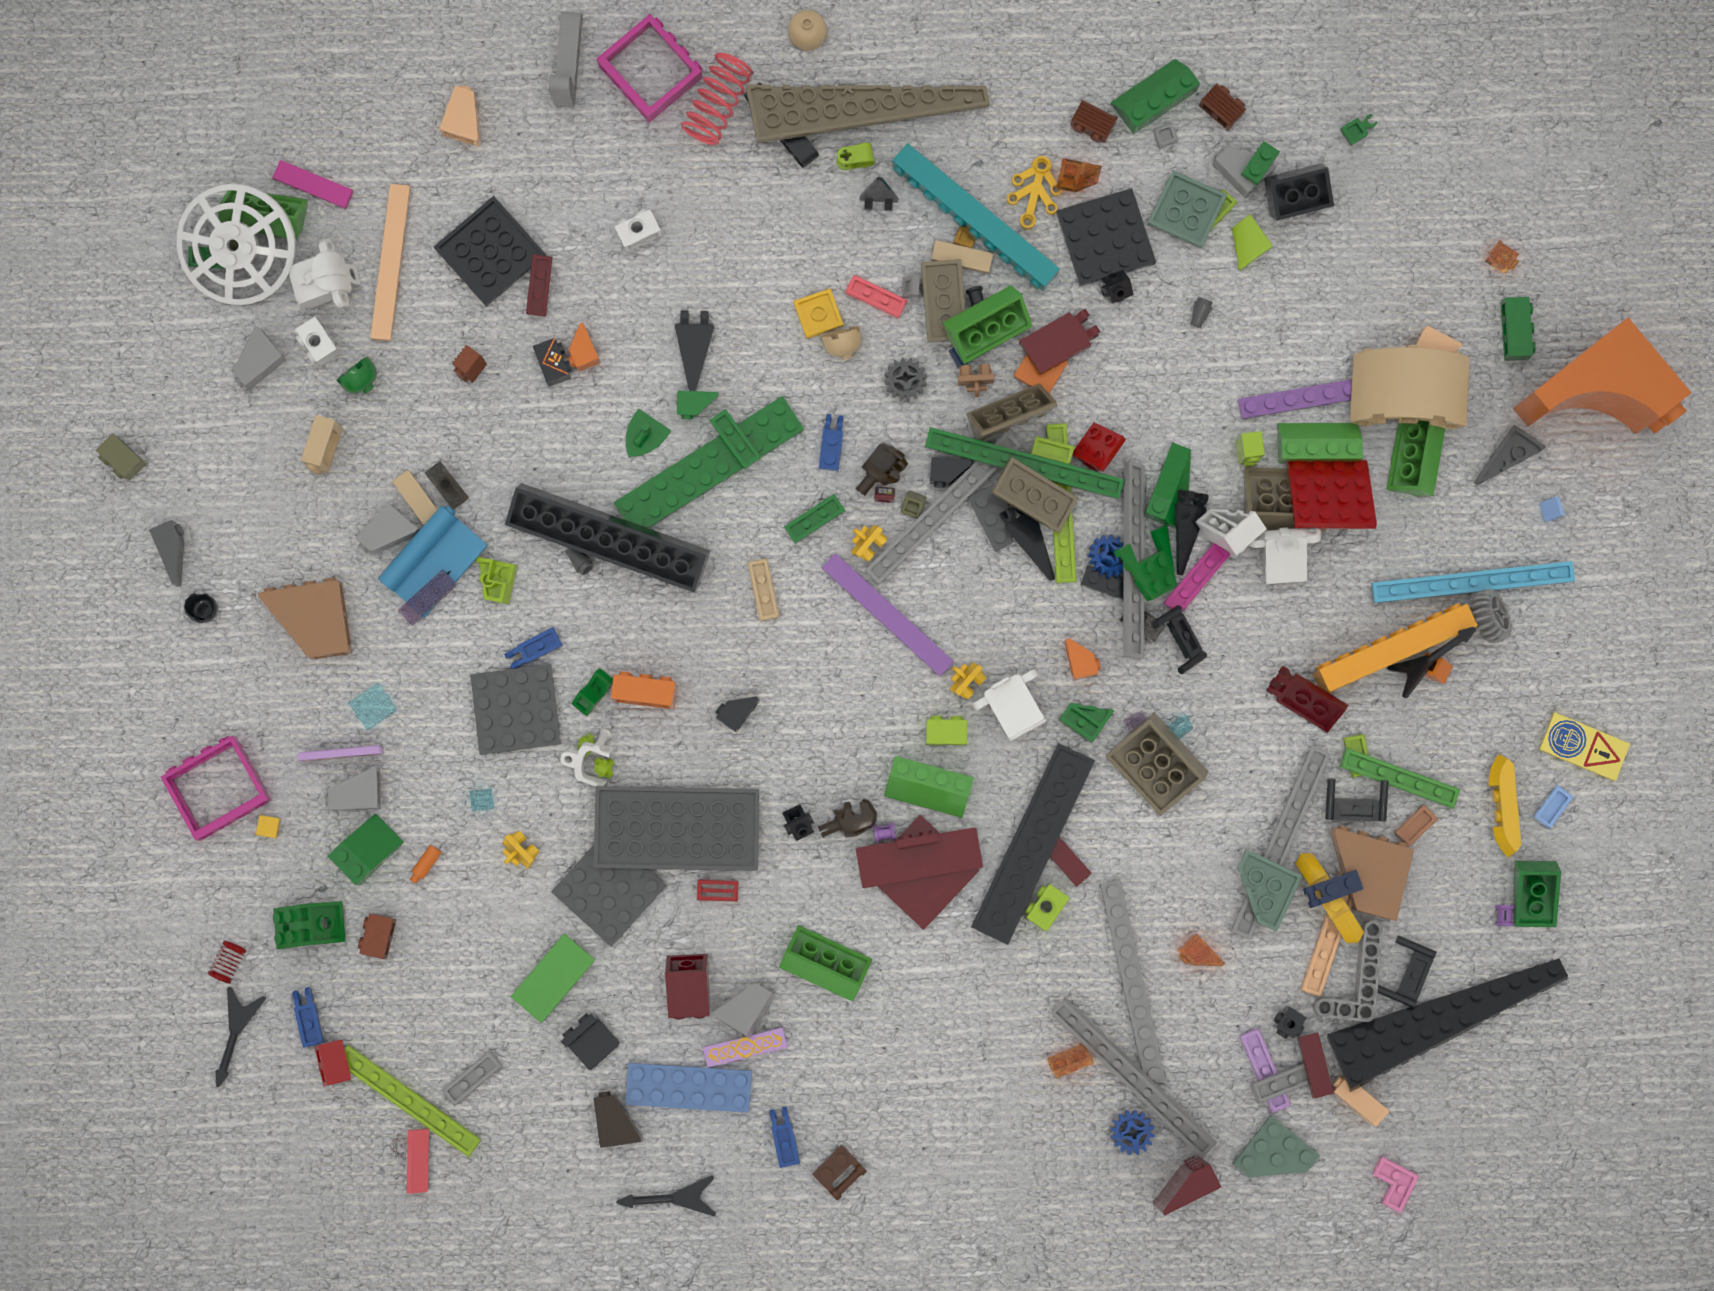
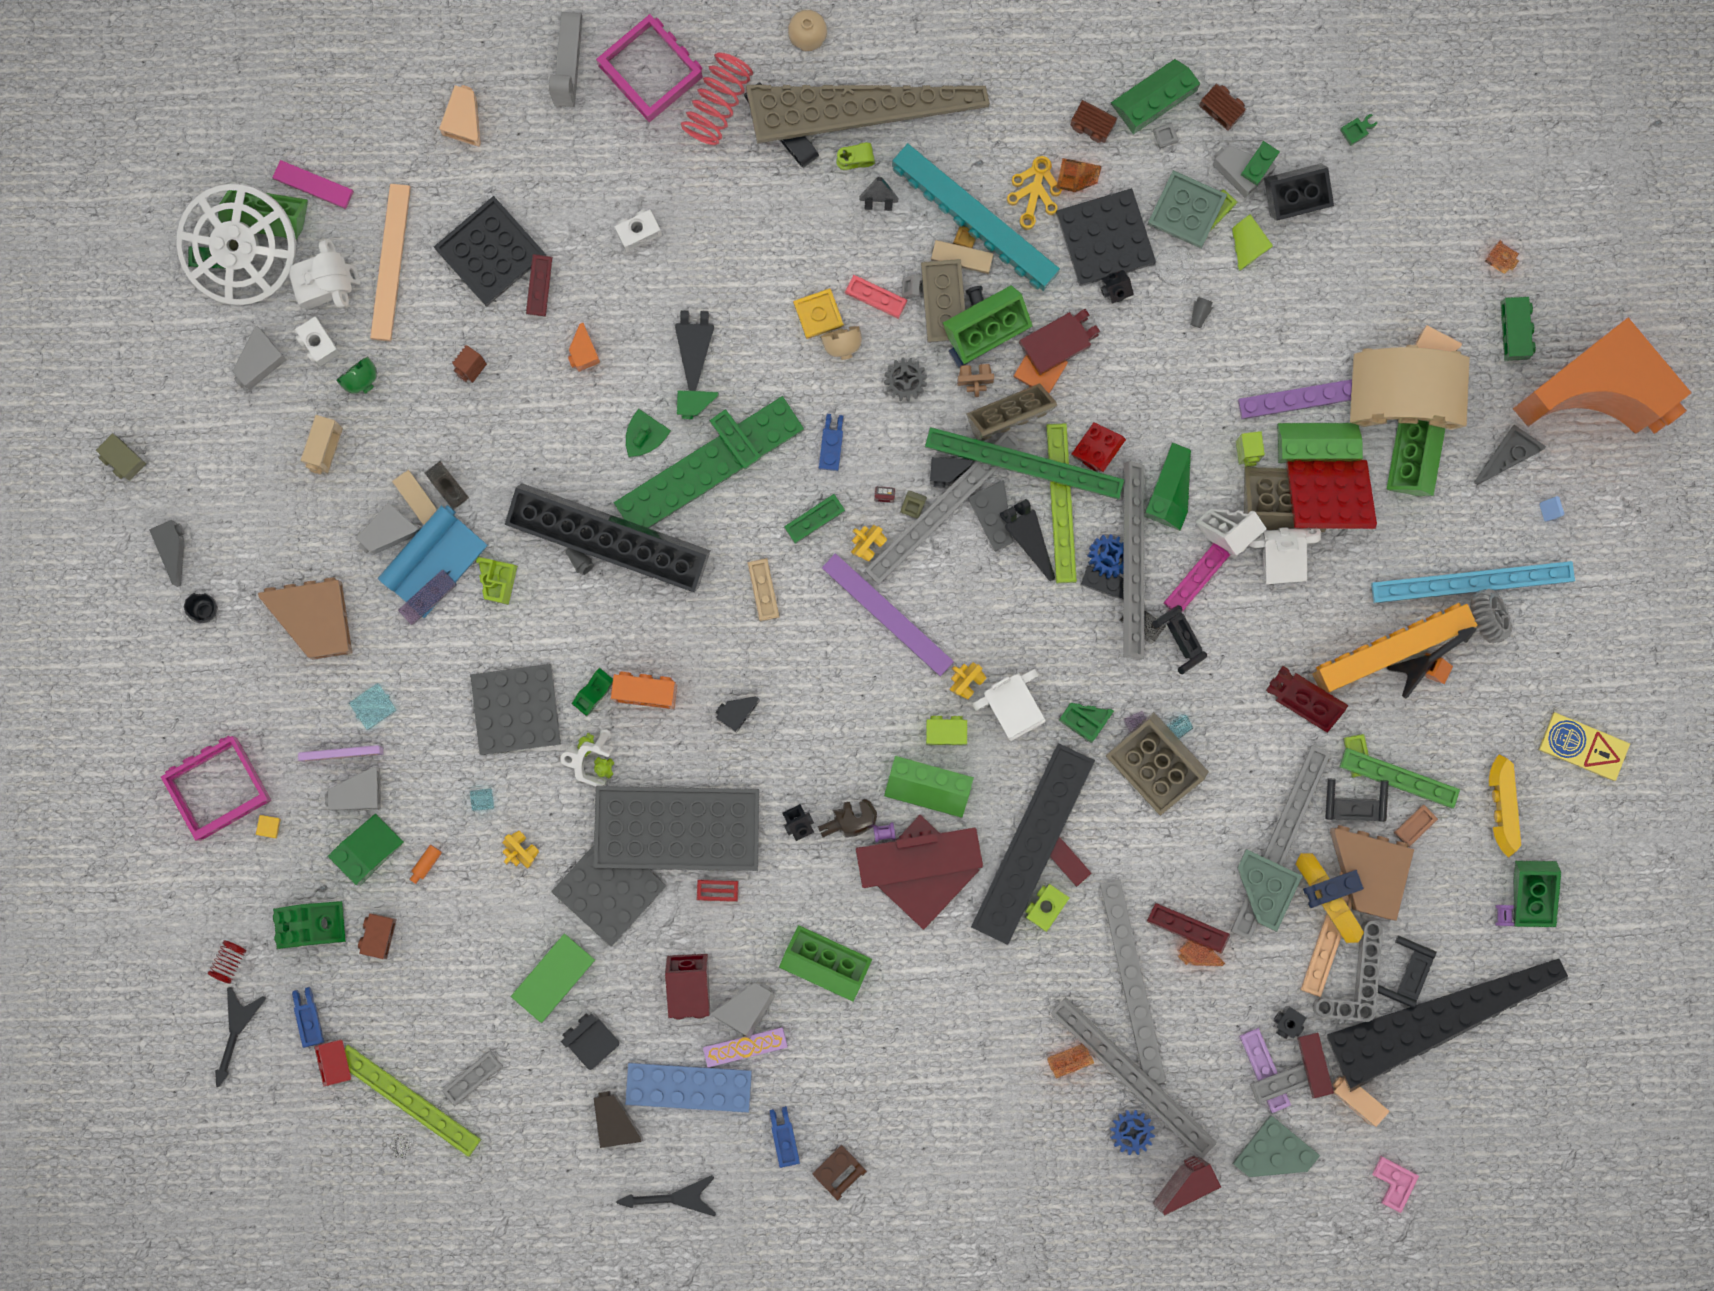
(417, 1160): coral tile -> none
(535, 647): blue hinge -> none
(551, 361): black brick -> none
(882, 467): dark brown piece -> none
(1034, 495): dark tan plate -> none
(1052, 450): lime tile -> none
(1081, 661): orange slope -> none
(1154, 573): green wing -> none
(1186, 524): black flag -> none
(1188, 928): none -> dark red tile
(1553, 806): light blue tile -> none

